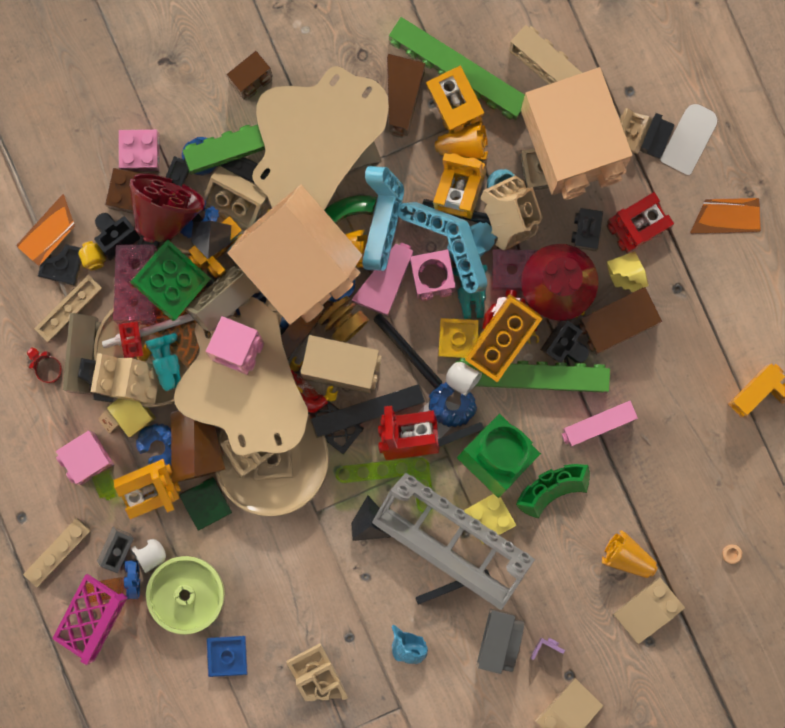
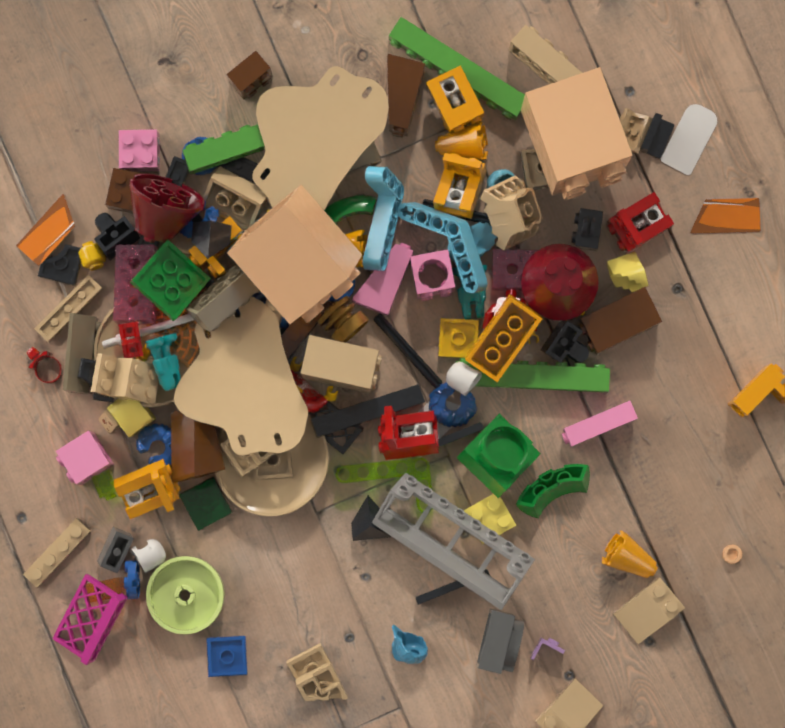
(235, 345): bright pink brick -> none

